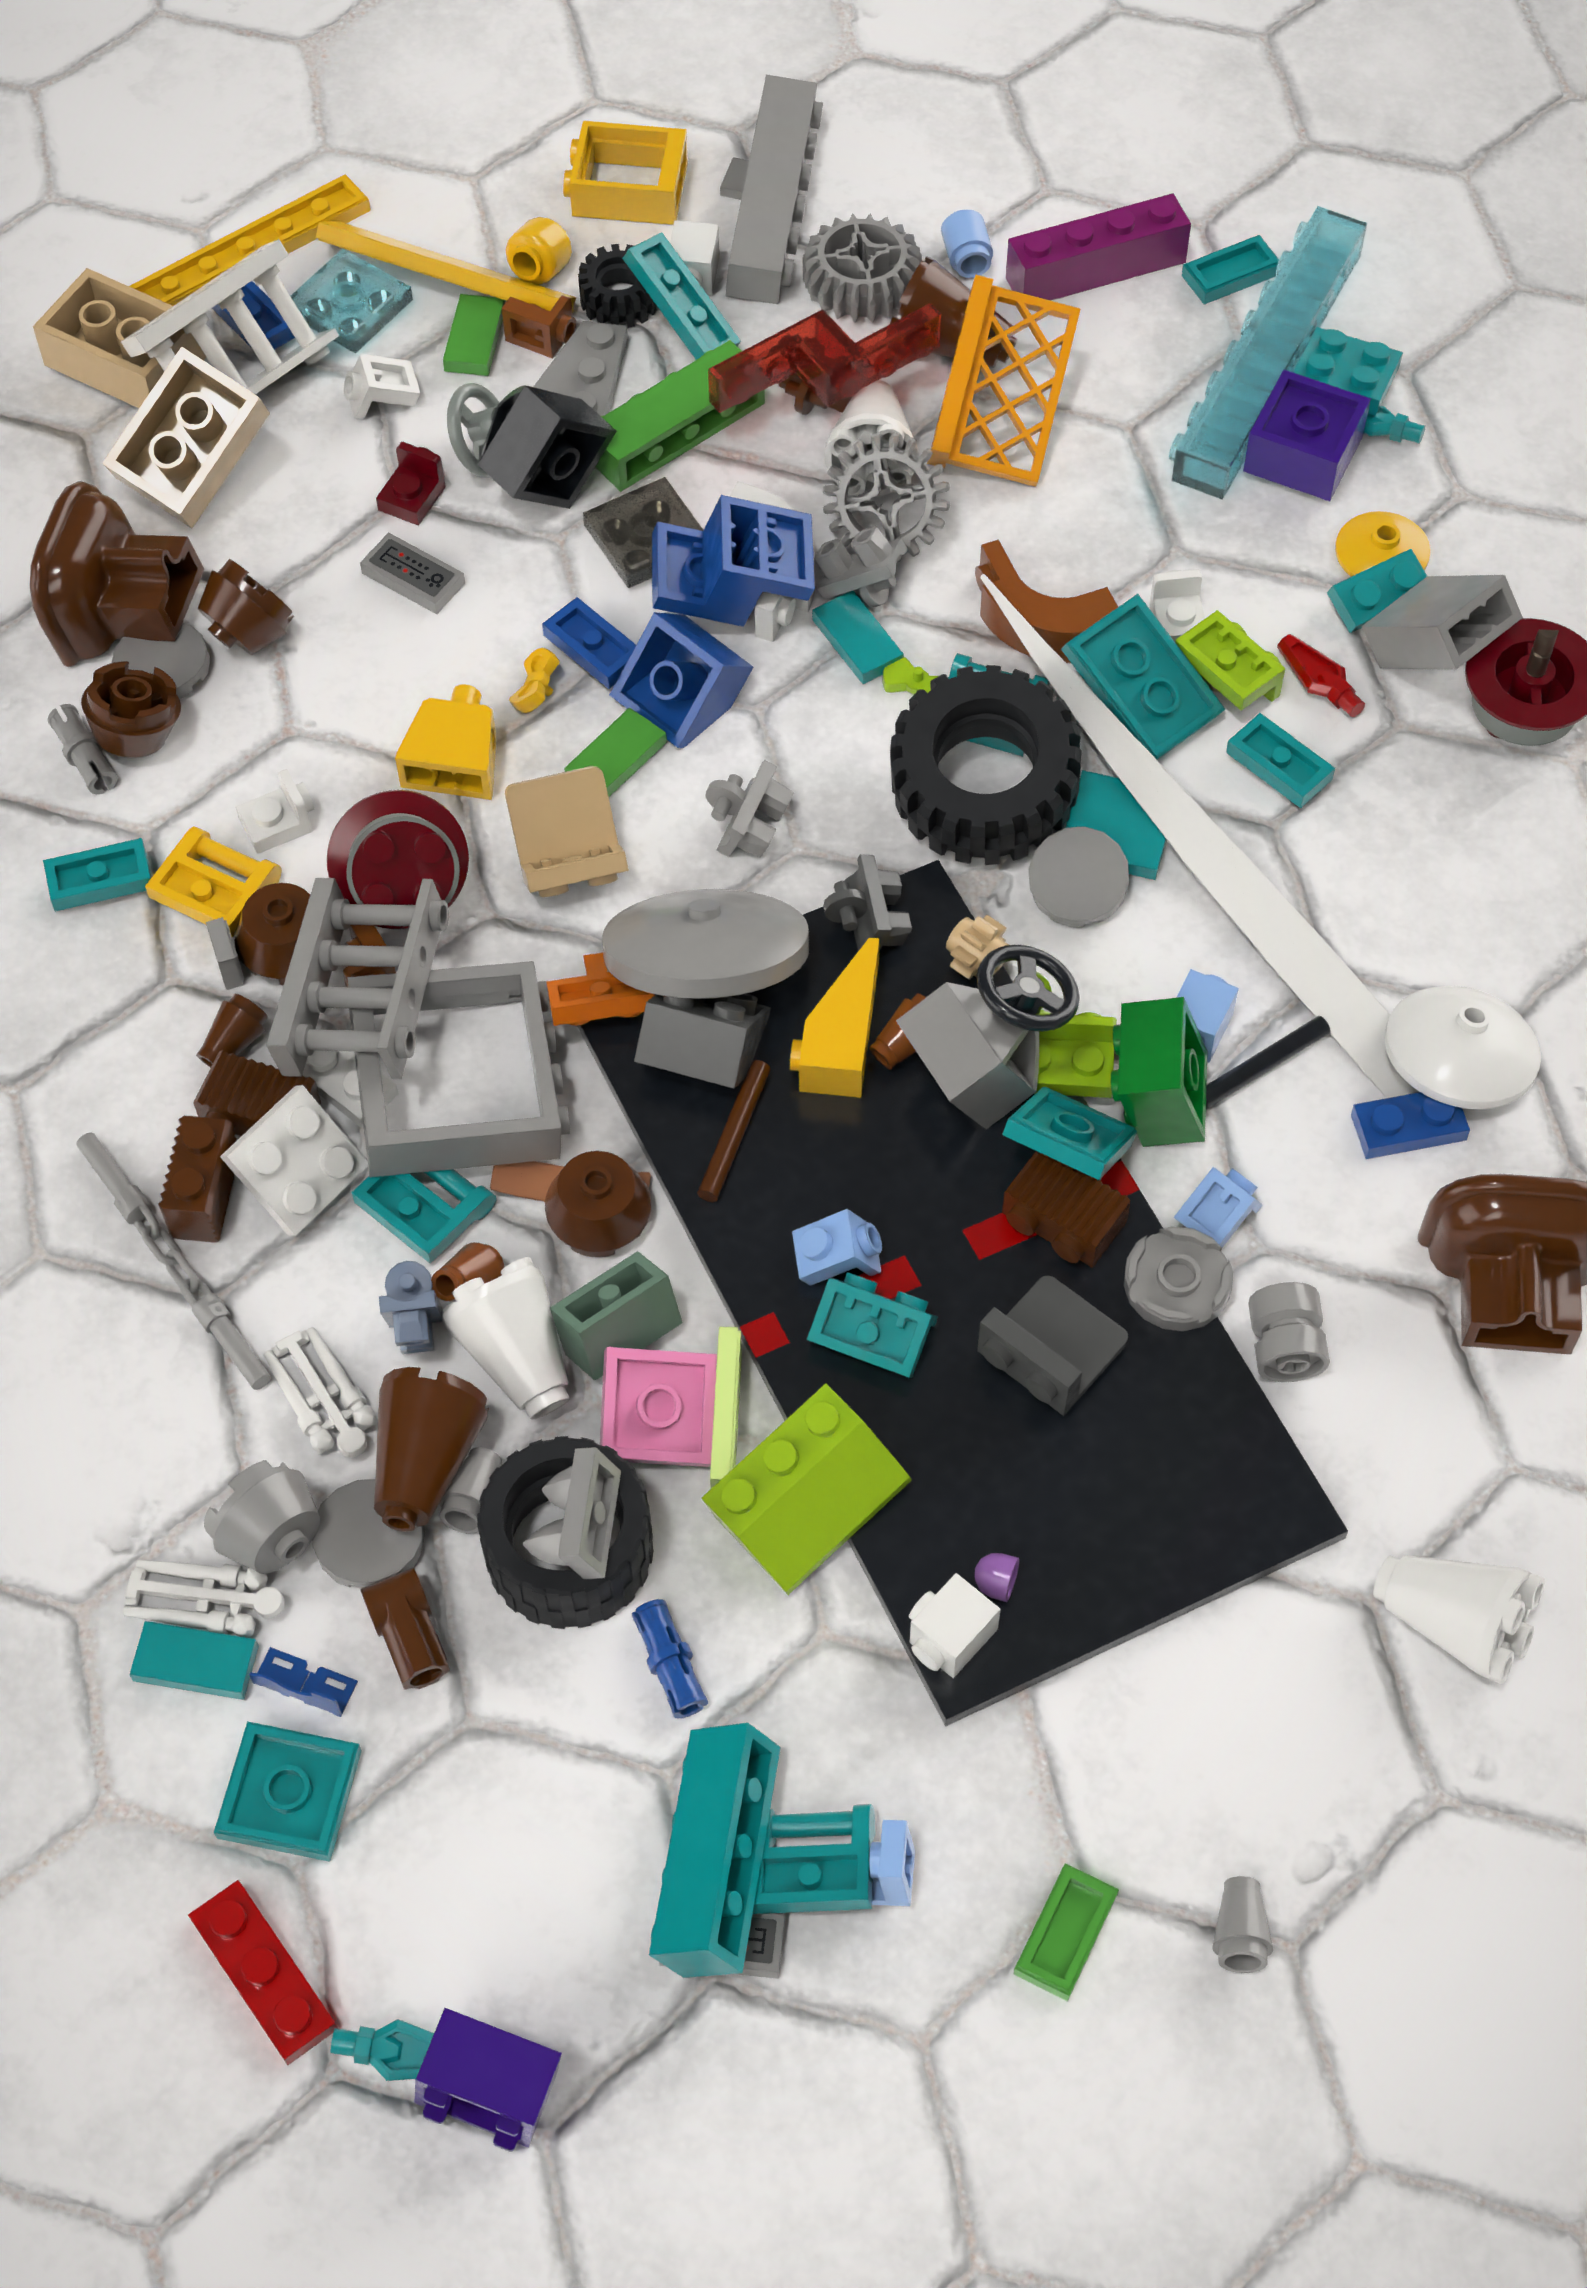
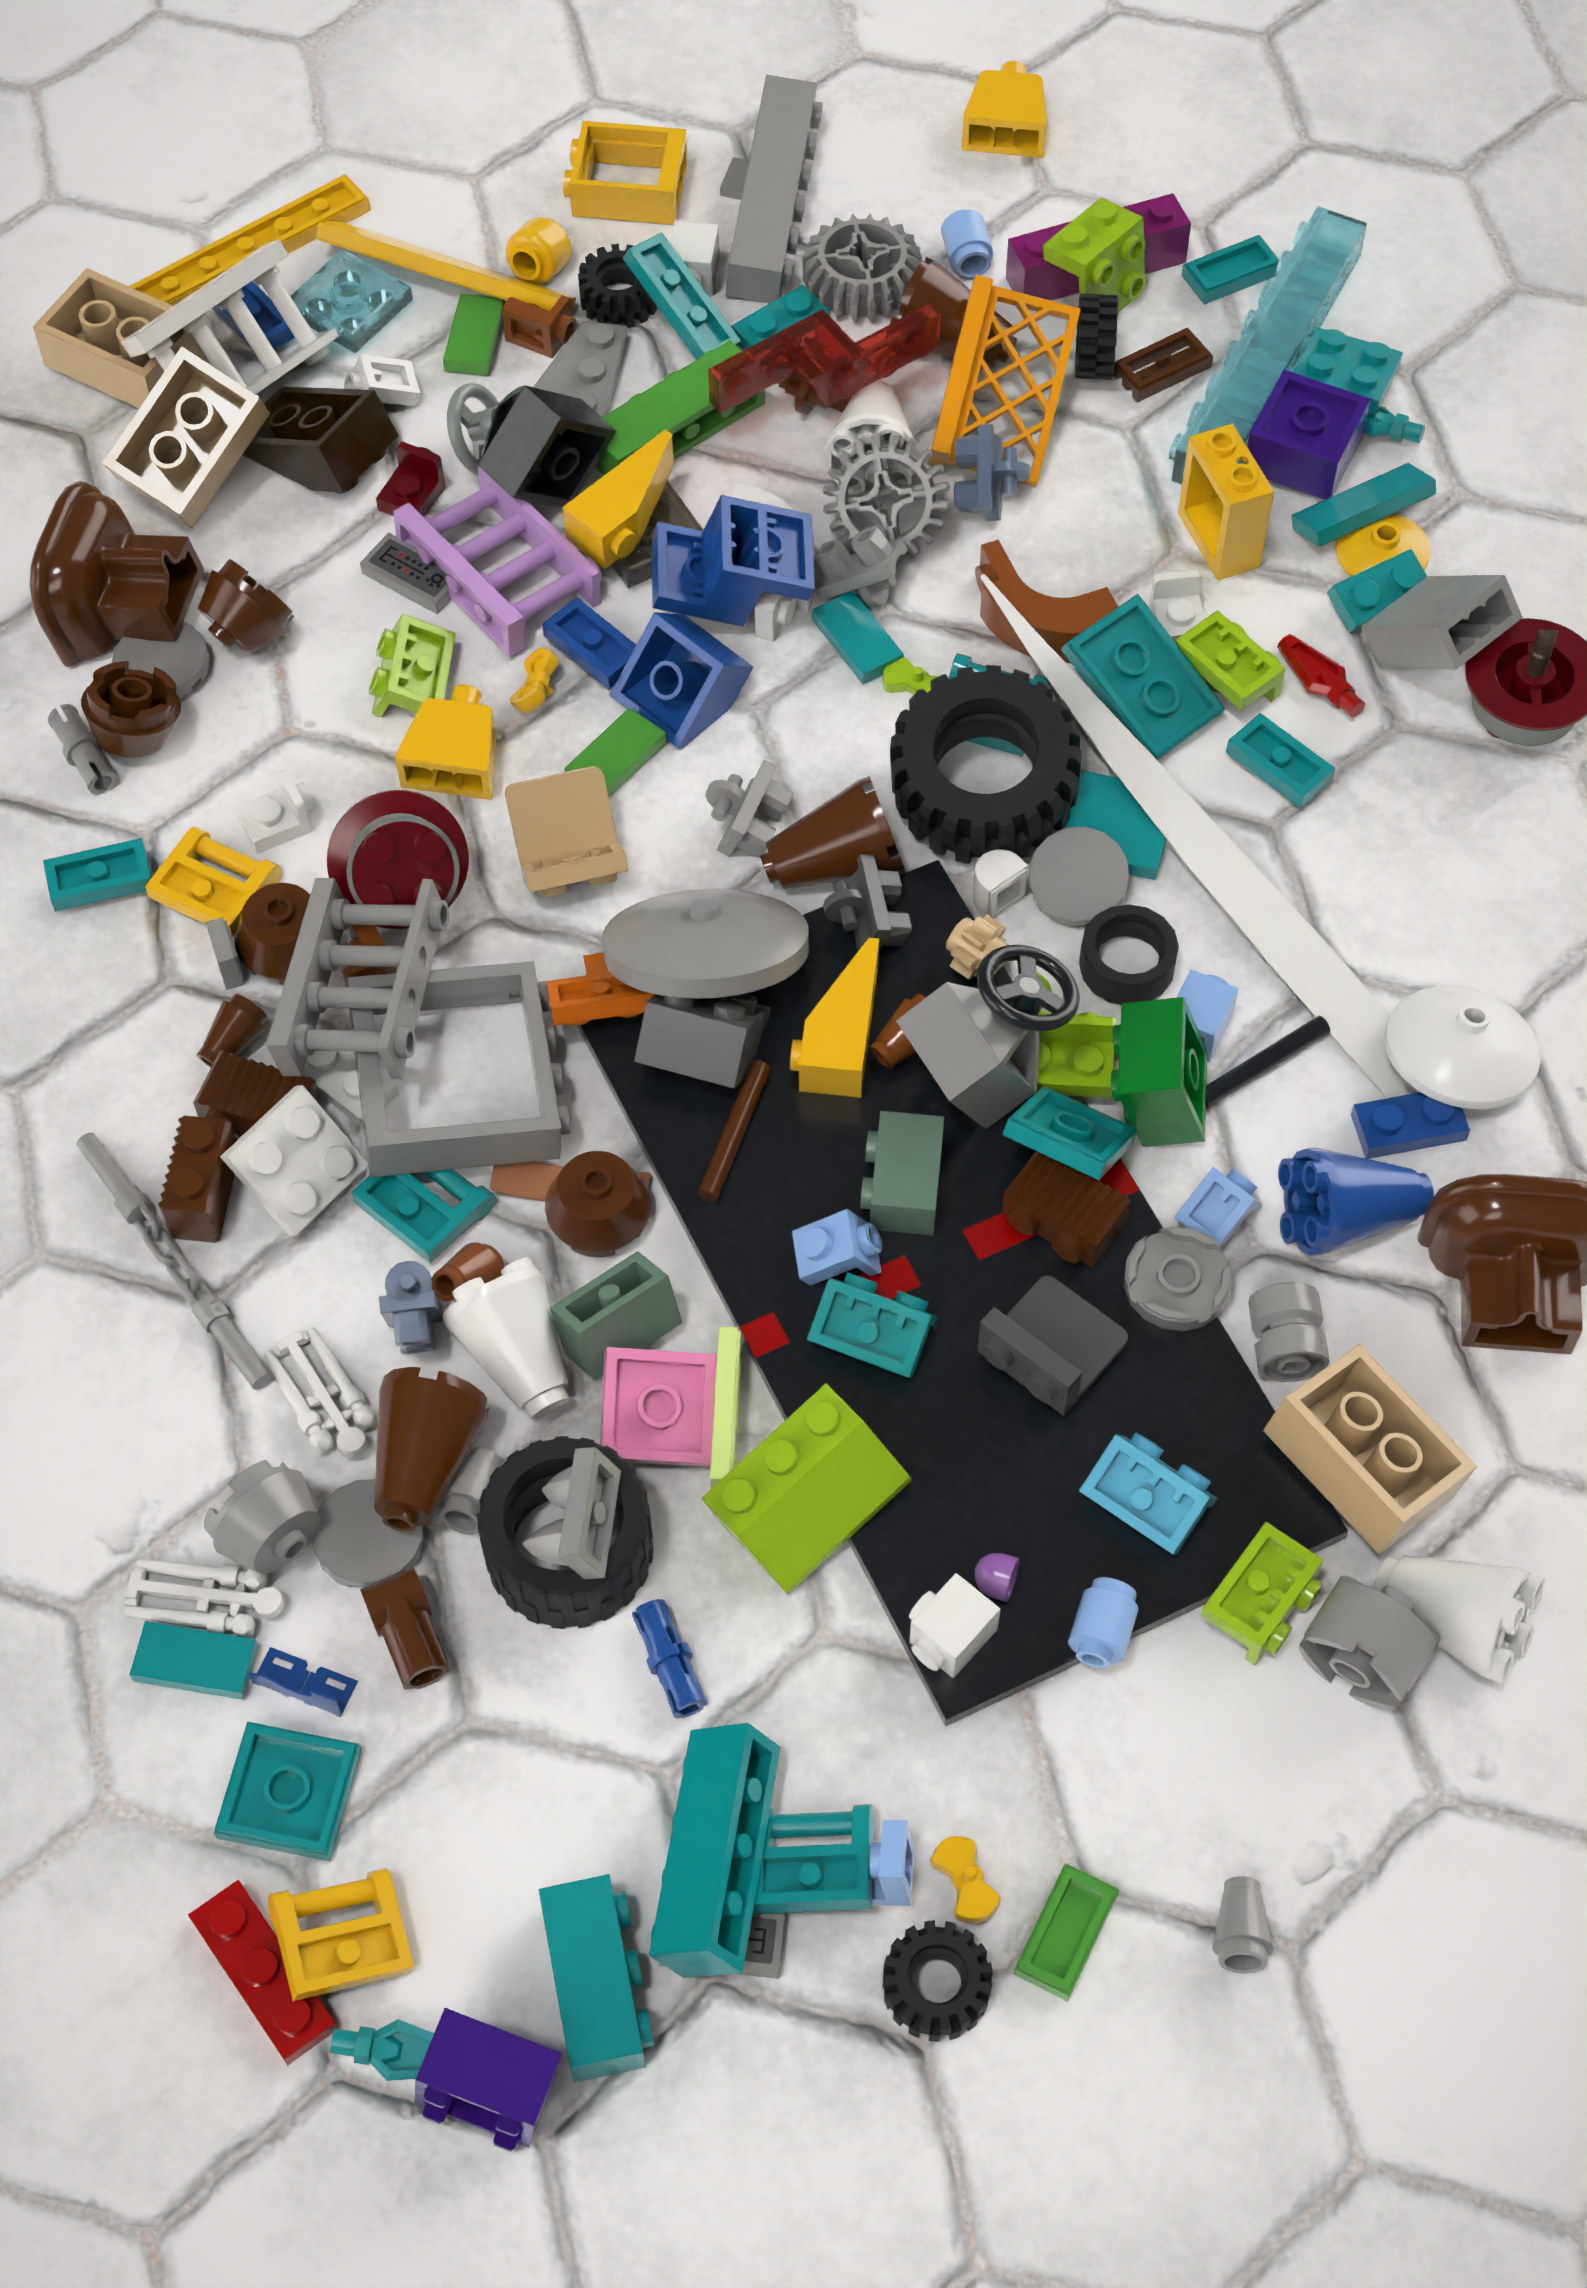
(322, 436): none -> dark brown slope
(343, 1952): none -> yellow plate
(412, 665): none -> lime bracket
(478, 592): none -> lavender fence
(595, 1977): none -> teal brick
(615, 510): none -> yellow slope
(777, 316): none -> teal plate
(830, 839): none -> reddish brown cone
(905, 1172): none -> sand green brick
(931, 2017): none -> black tyre
(975, 1899): none -> yellow piece
(986, 454): none -> sand blue hips
(998, 881): none -> white brick
(1006, 113): none -> yellow torso
(1096, 336): none -> black tyre
(1103, 250): none -> lime bracket
(1104, 1623): none -> light blue brick
(1136, 923): none -> black tyre
(1148, 1492): none -> medium azure bracket
(1167, 369): none -> reddish brown tile
(1225, 501): none -> yellow window
(1264, 1591): none -> lime bracket
(1346, 1199): none -> blue cone
(1363, 504): none -> teal tile
(1369, 1448): none -> tan brick
(1369, 1642): none -> light grey brick

